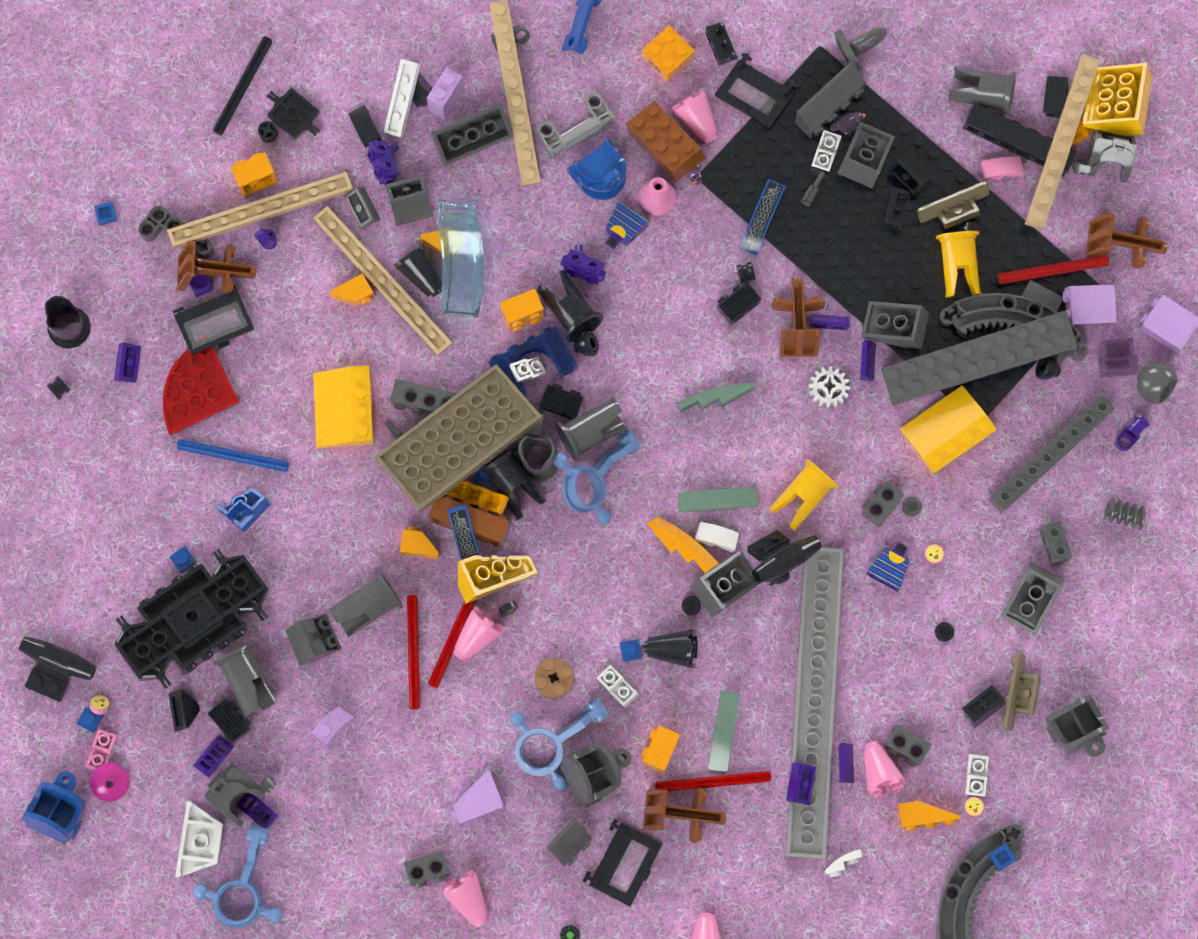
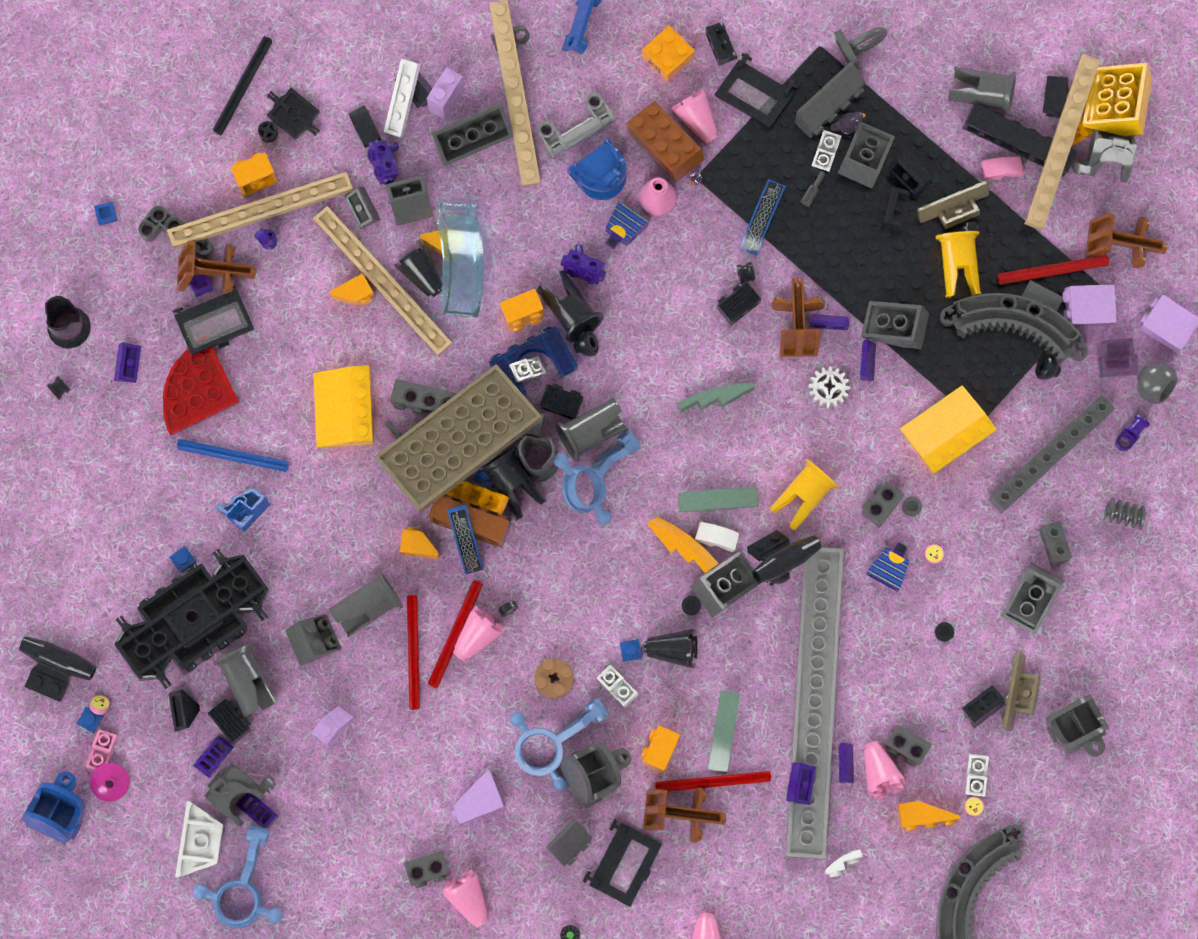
(486, 575): yellow wedge -> none
(979, 358): dark grey brick -> none
(1002, 857): blue plate -> none

